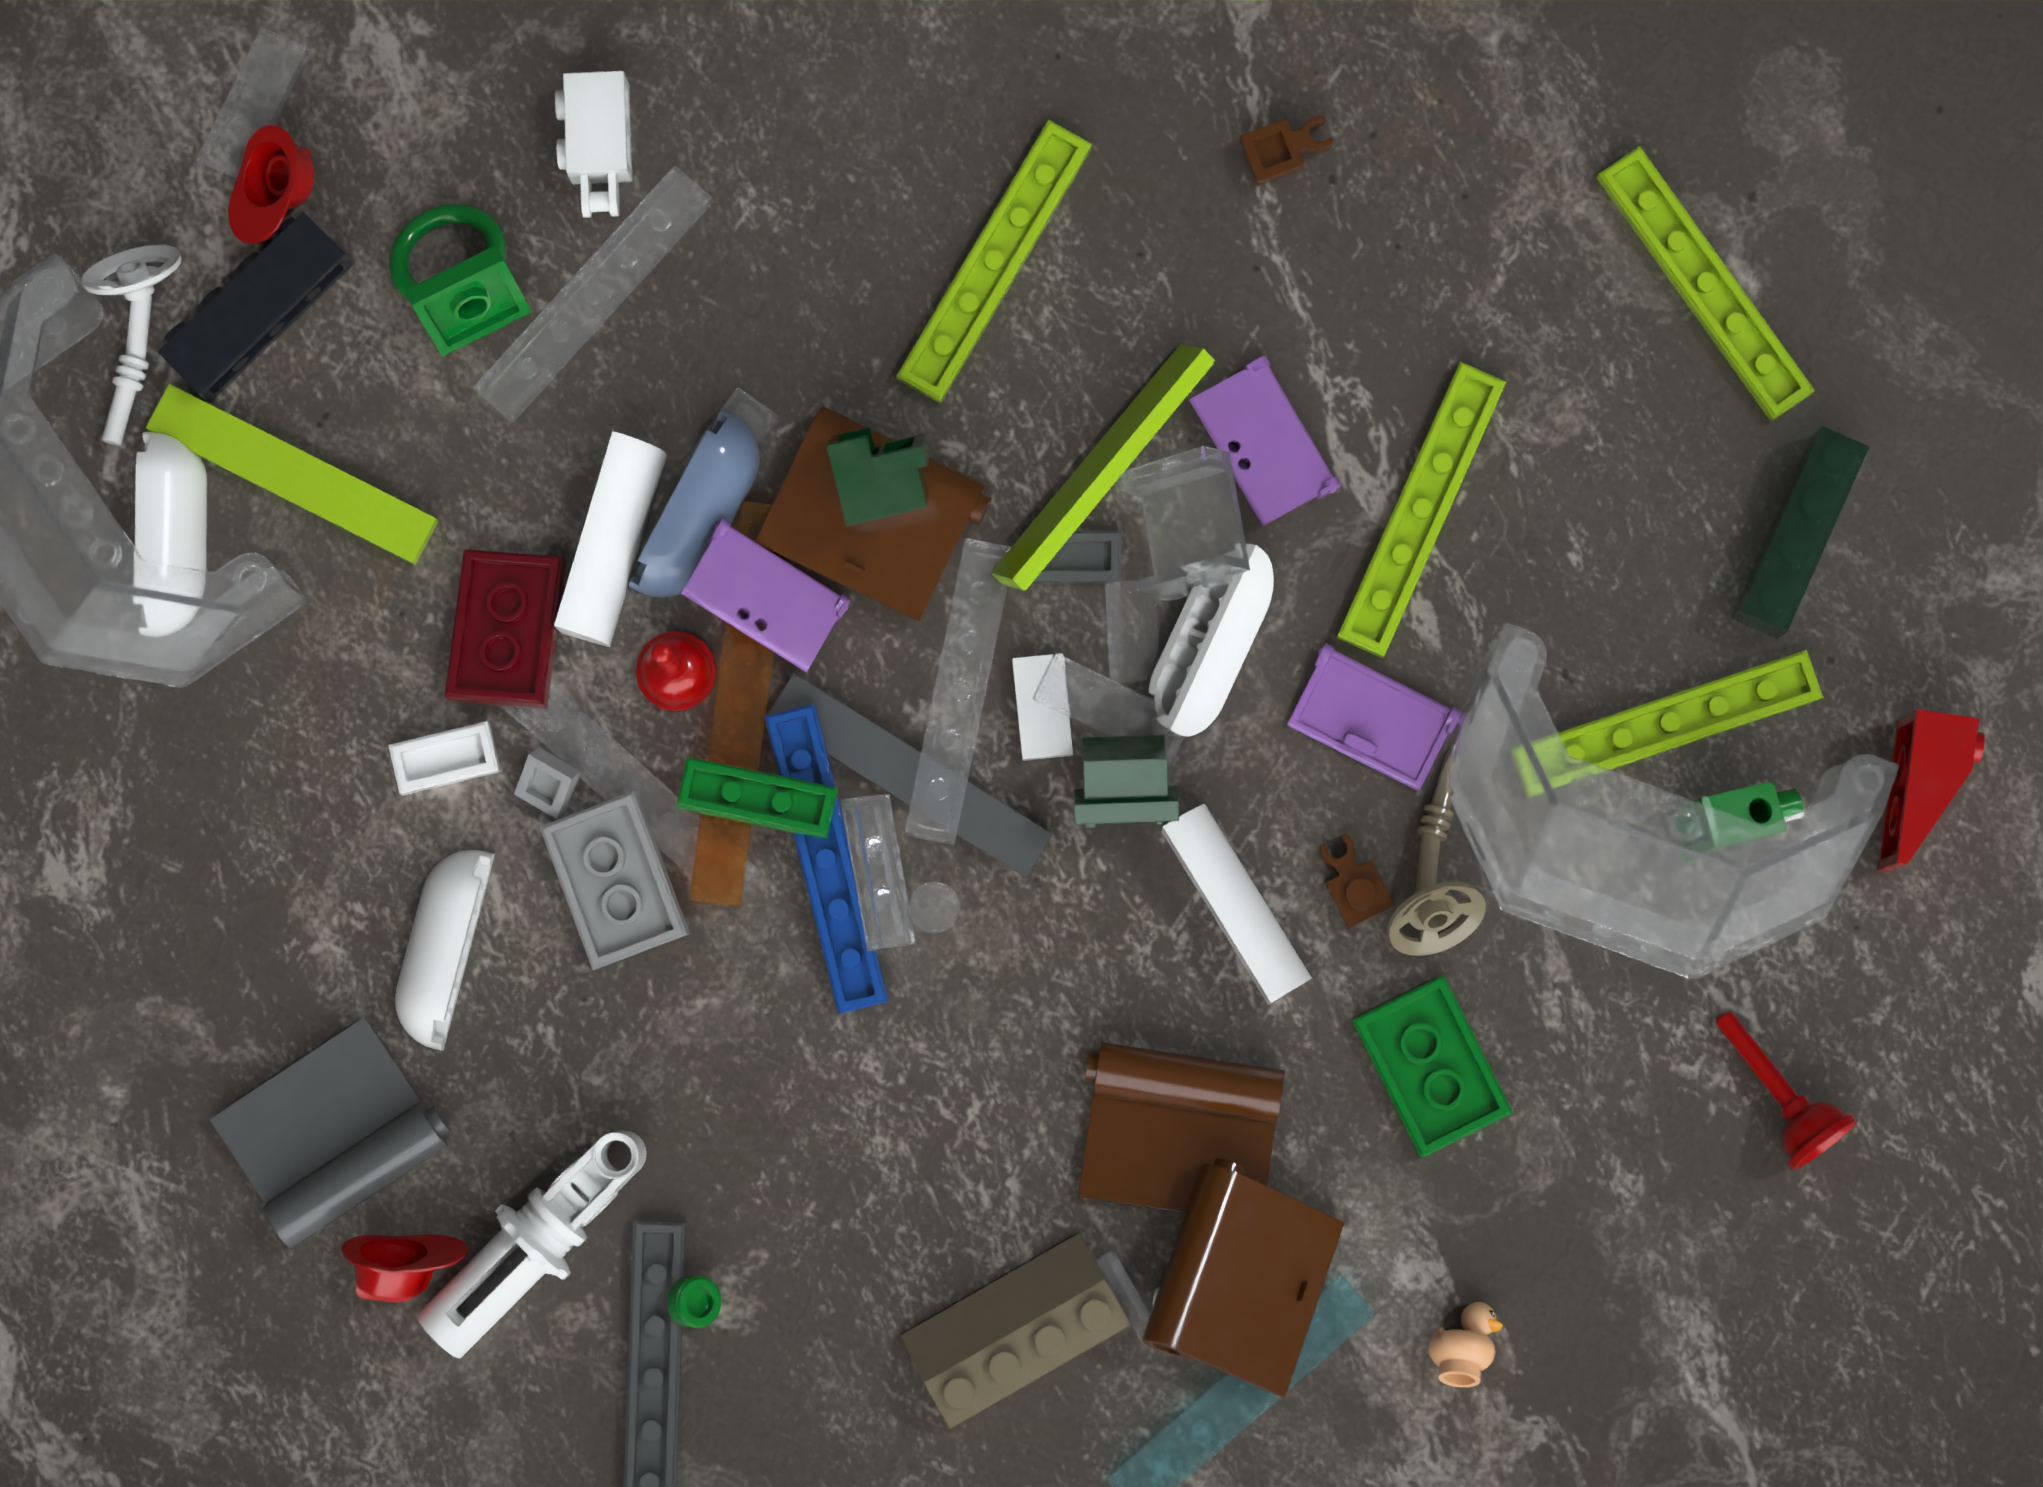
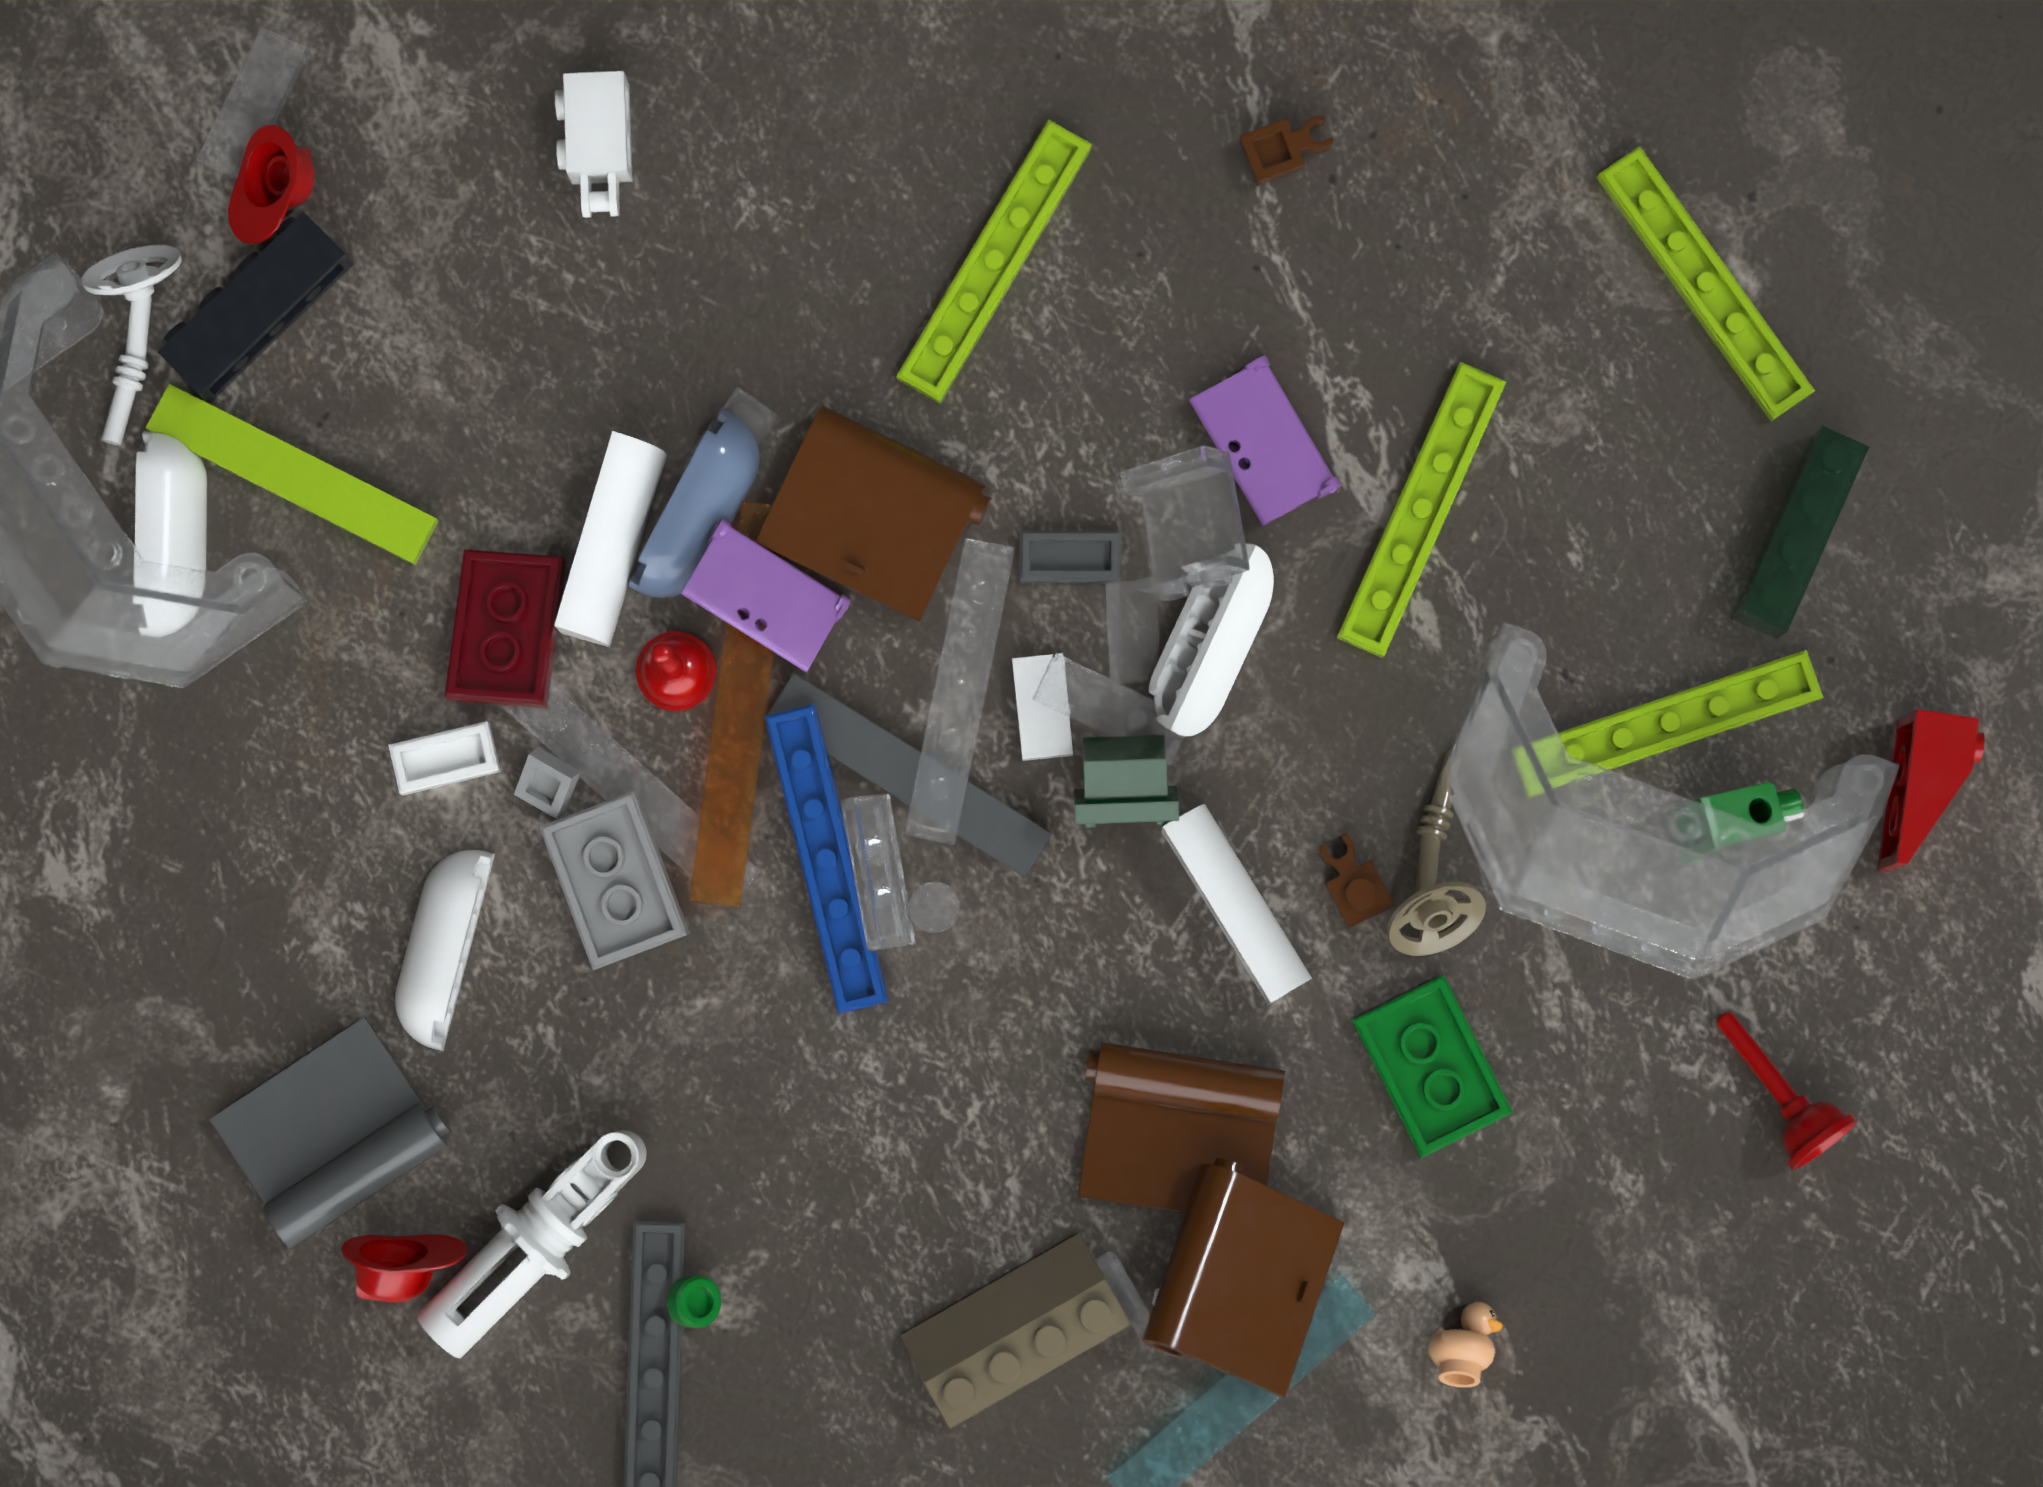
(467, 297): green tile -> none
(593, 294): clear tile -> none
(757, 798): green tile -> none
(878, 478): dark green plate -> none
(1102, 467): lime tile -> none
(1373, 718): medium lavender door -> none

